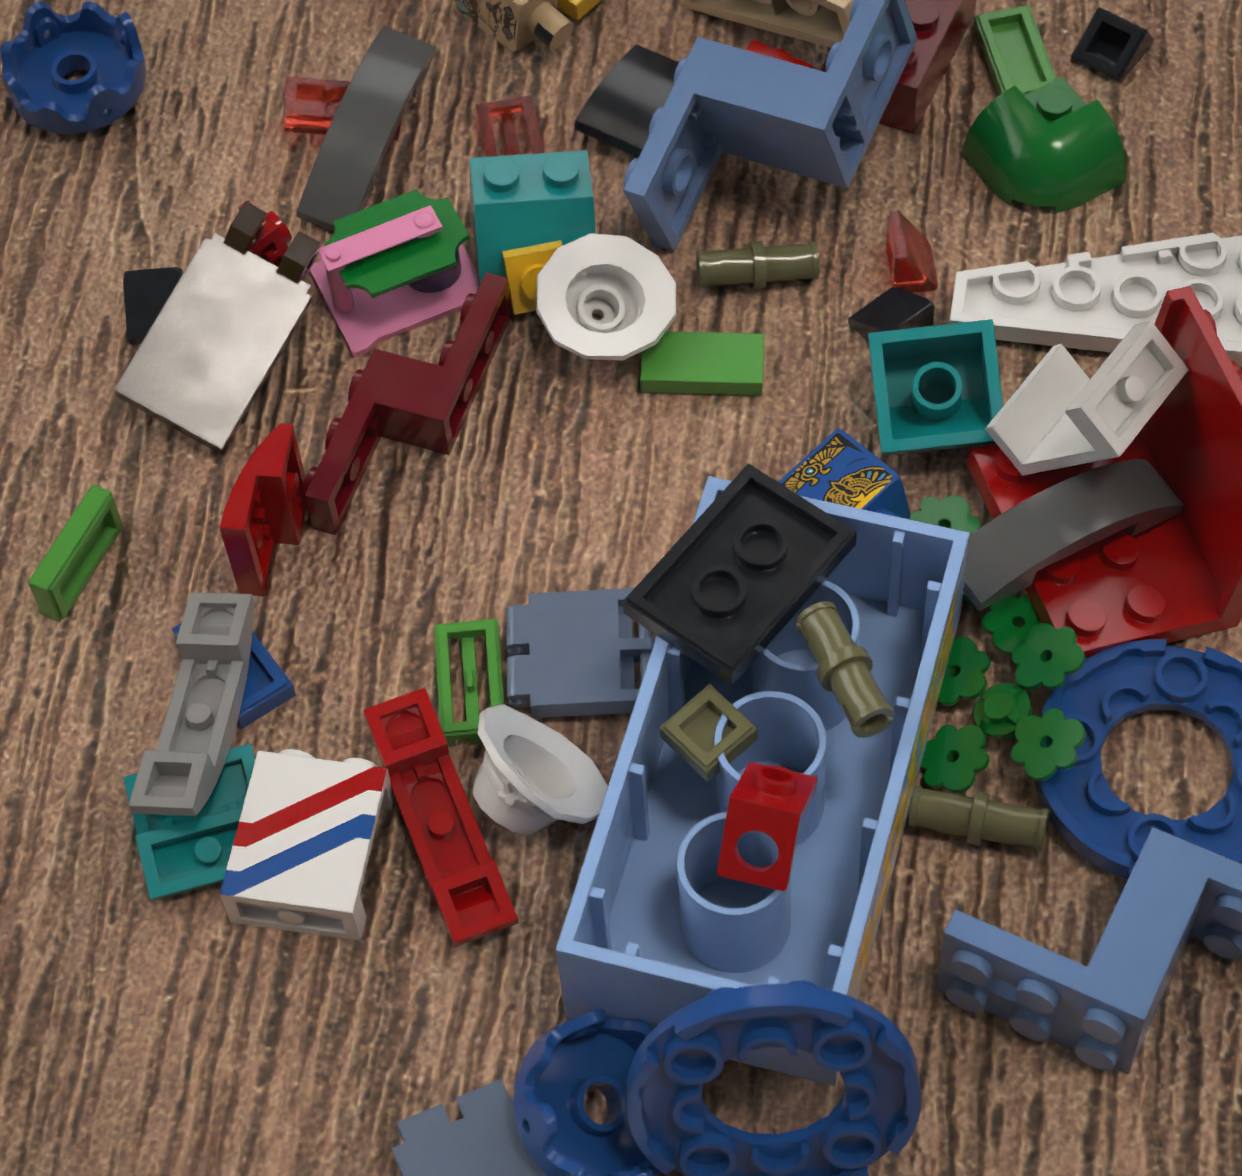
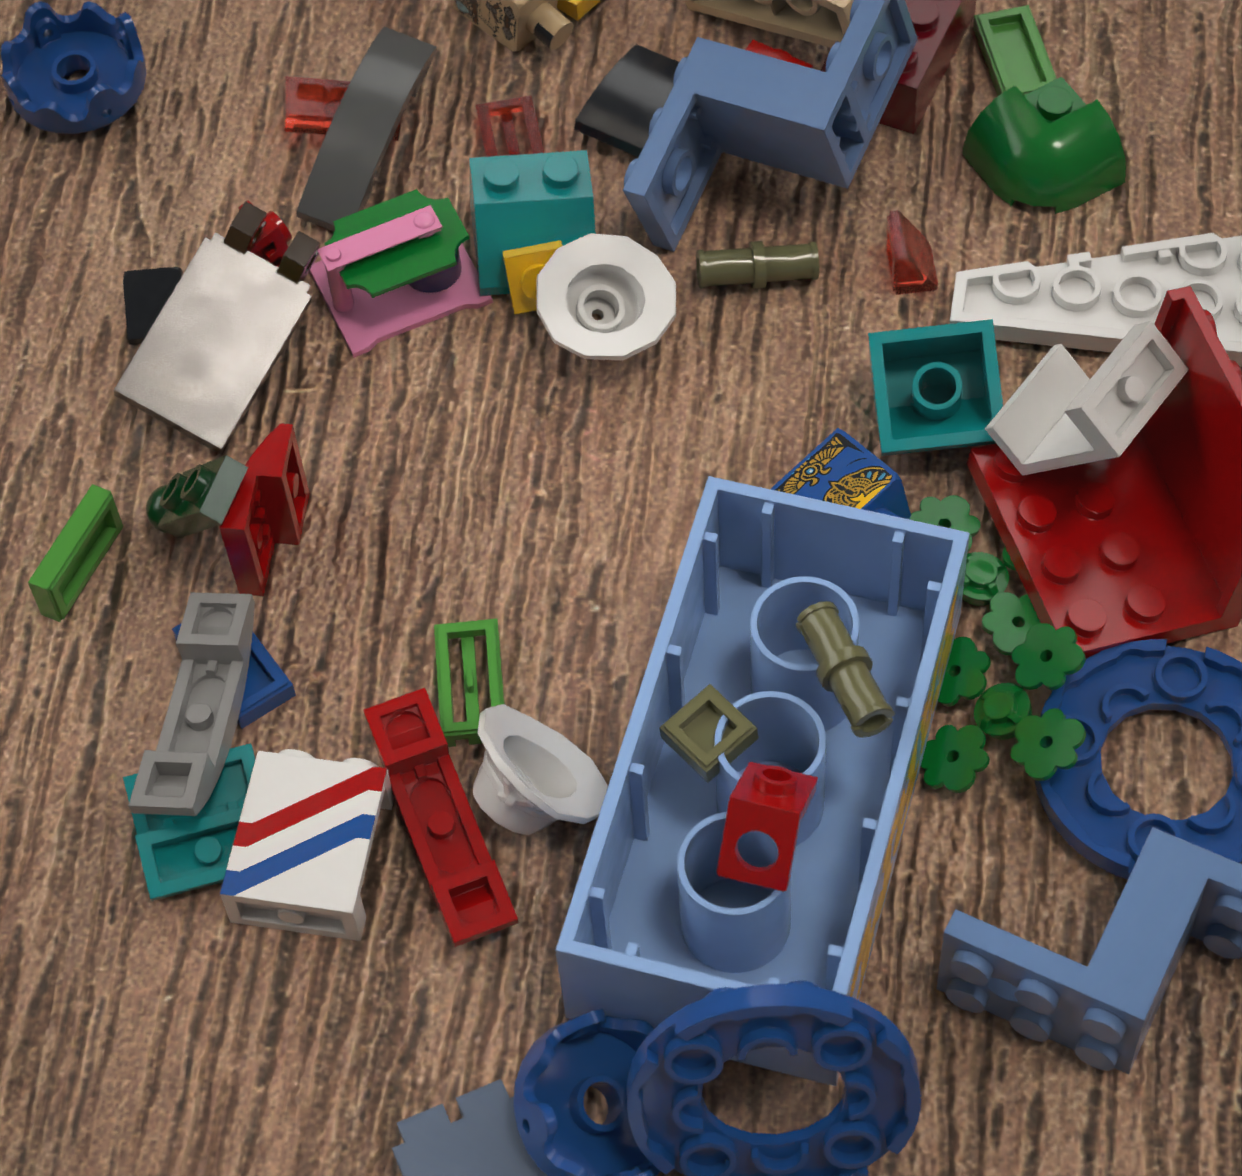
(196, 497): none -> dark green plate
(407, 403): dark red bracket -> none
(574, 654): sand blue plate -> none
(704, 364): bright green tile -> none
(739, 573): black tile -> none
(893, 311): black slope -> none
(978, 818): olive pin -> none
(1062, 522): dark grey slope -> none
(1112, 45): black slope -> none

